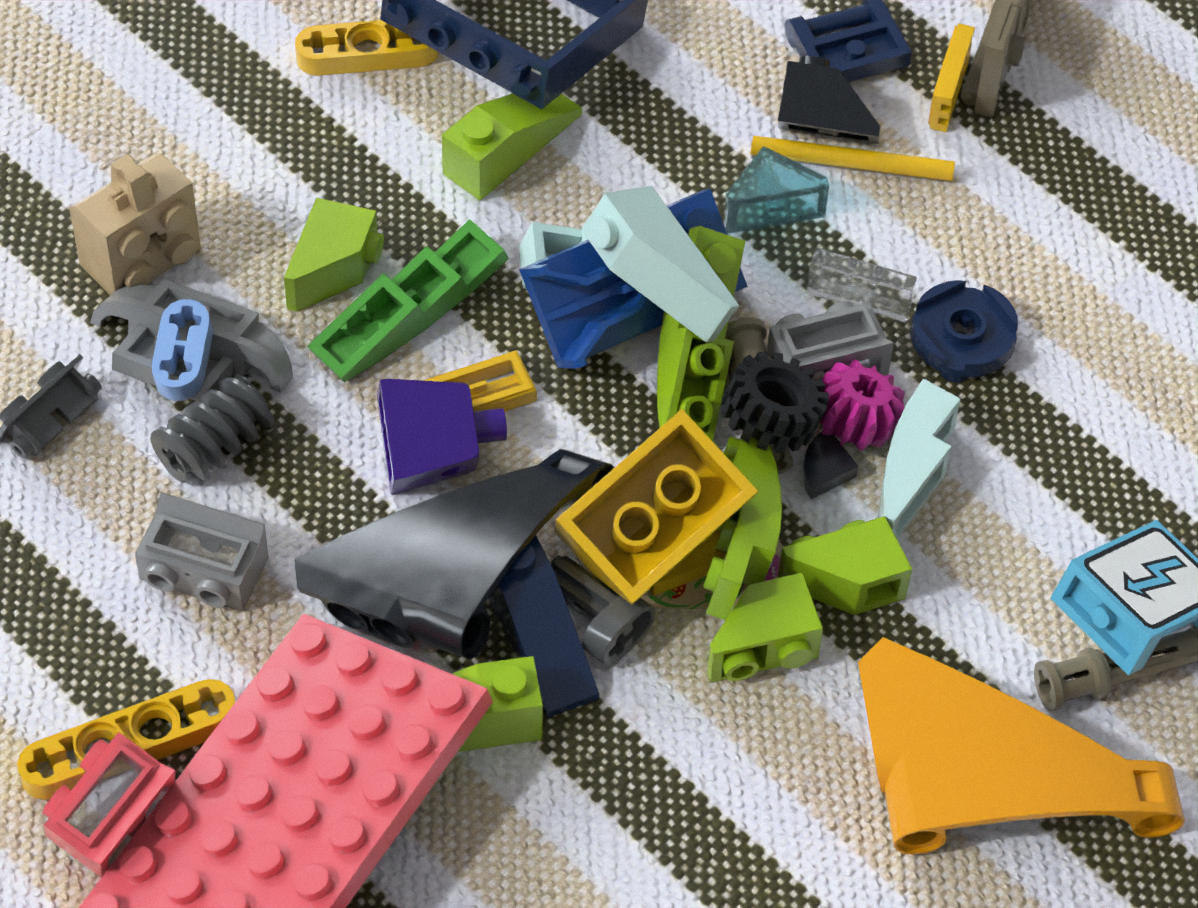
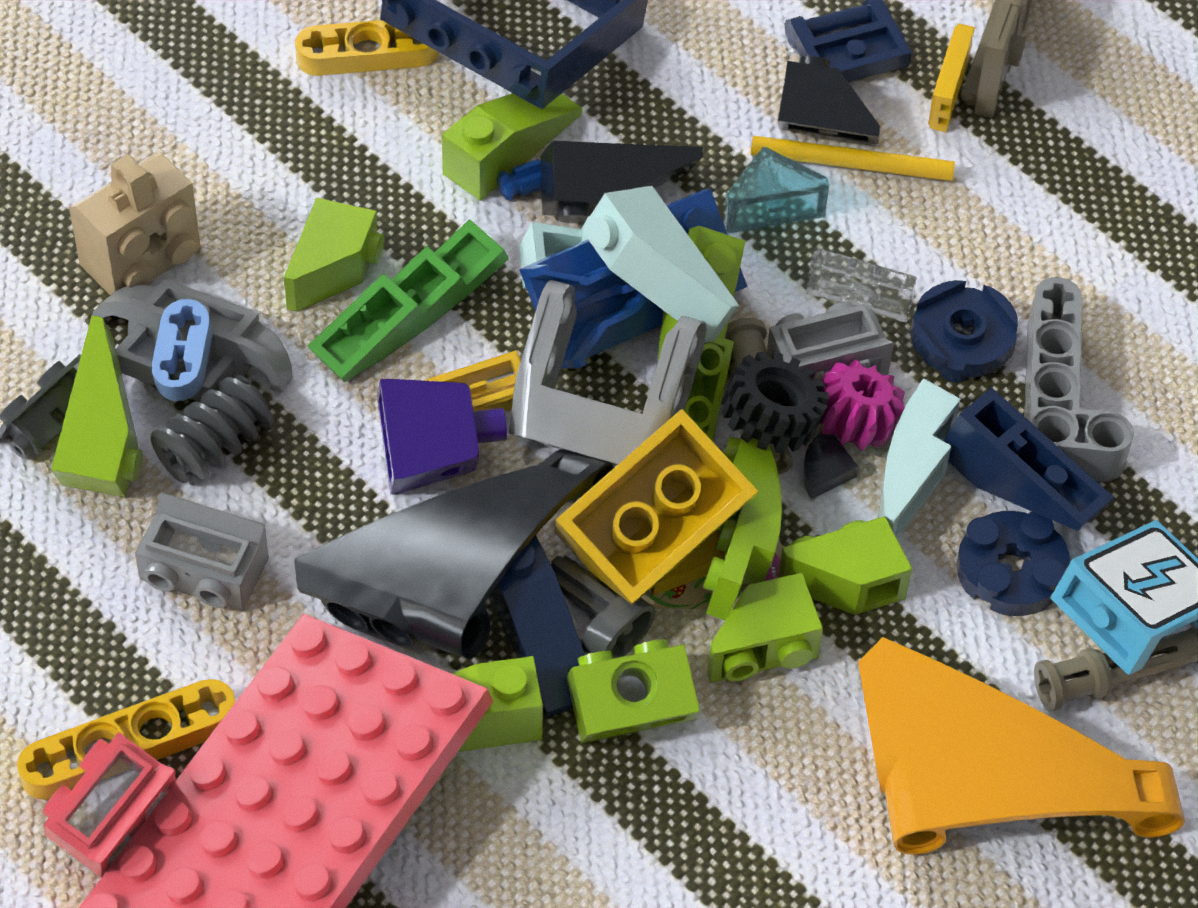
(98, 434): none -> lime slope
(522, 180): none -> blue piece
(581, 423): none -> light grey connector
(582, 172): none -> black slope
(606, 714): none -> lime brick
(1019, 535): none -> dark blue plate
(1020, 464): none -> dark blue slope
(1054, 385): none -> light grey beam

